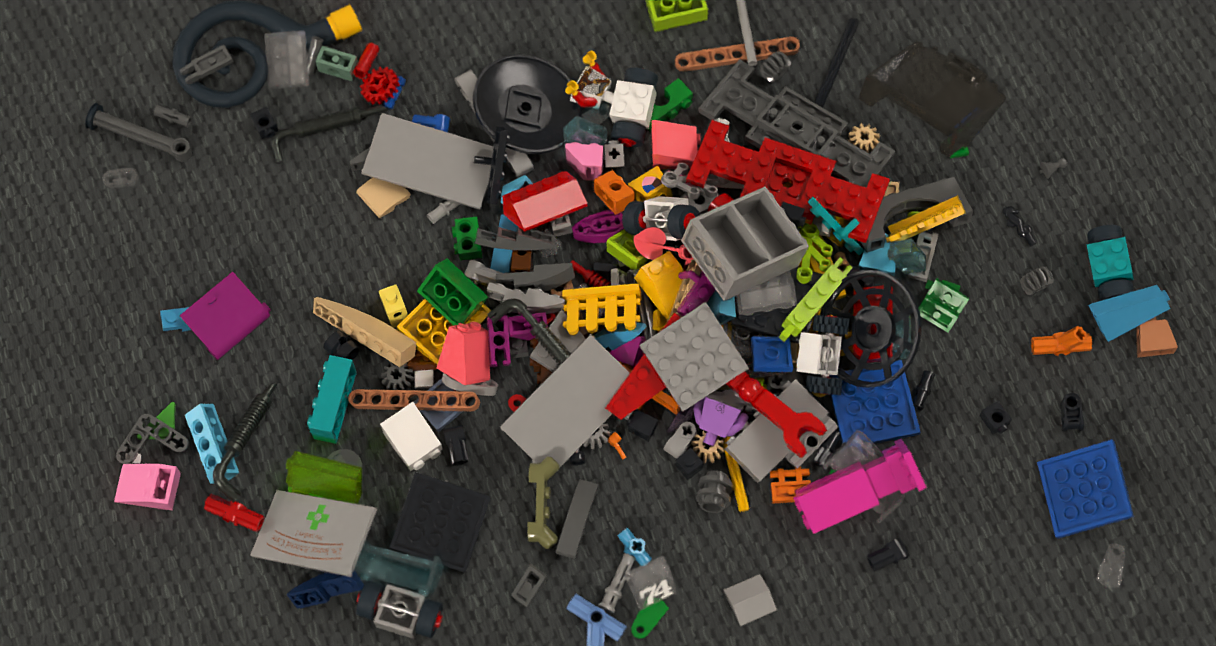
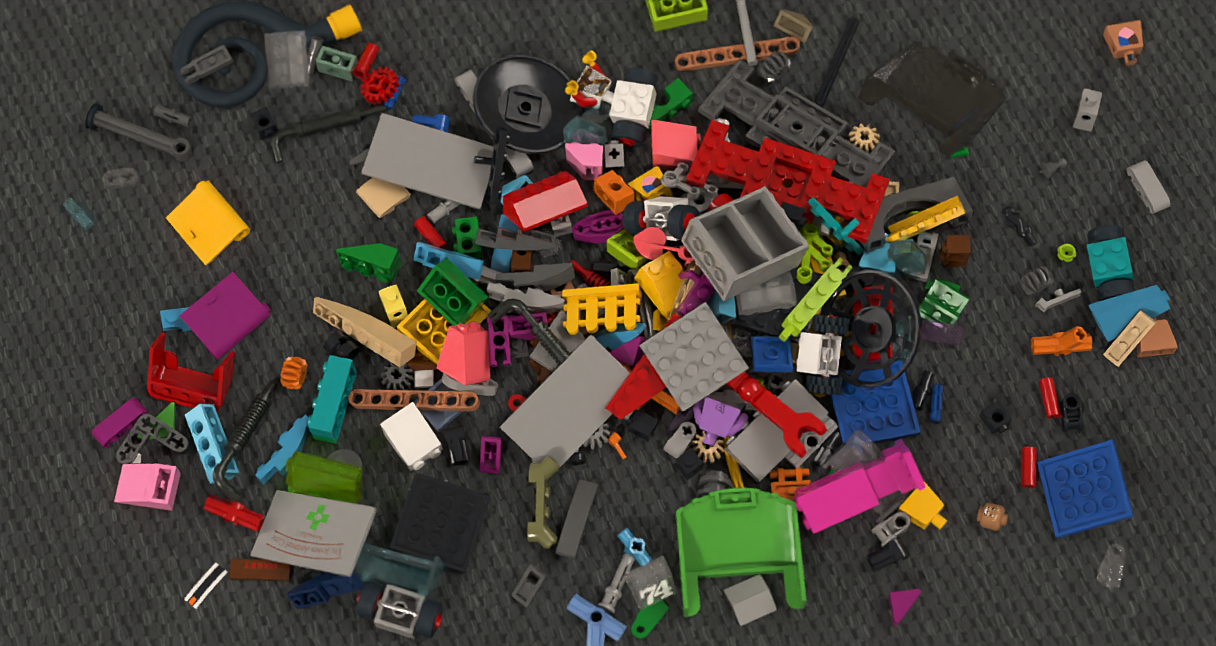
(78, 214): none -> clear light blue axle
(119, 422): none -> magenta beam
(183, 385): none -> red windscreen
(205, 585): none -> sticker
(209, 219): none -> yellow door
(259, 570): none -> reddish brown tile
(289, 442): none -> dark azure slope
(293, 372): none -> orange gear
(371, 260): none -> green slope
(429, 232): none -> red piece
(432, 255): none -> dark azure slope
(491, 454): none -> magenta slope
(738, 536): none -> bright green windscreen
(794, 24): none -> dark tan slope
(889, 530): none -> light grey piece
(901, 602): none -> magenta slope
(924, 508): none -> yellow torso
(936, 403): none -> blue axle
(942, 332): none -> clear purple slope
(955, 251): none -> reddish brown brick
(992, 516): none -> medium nougat head
(1028, 467): none -> red piece
(1049, 397): none -> red piece
(1060, 298): none -> light grey piece
(1066, 248): none -> lime plate
(1087, 105): none -> light grey torso
(1125, 40): none -> nougat torso
(1129, 338): none -> tan plate
(1149, 186): none -> light grey beam

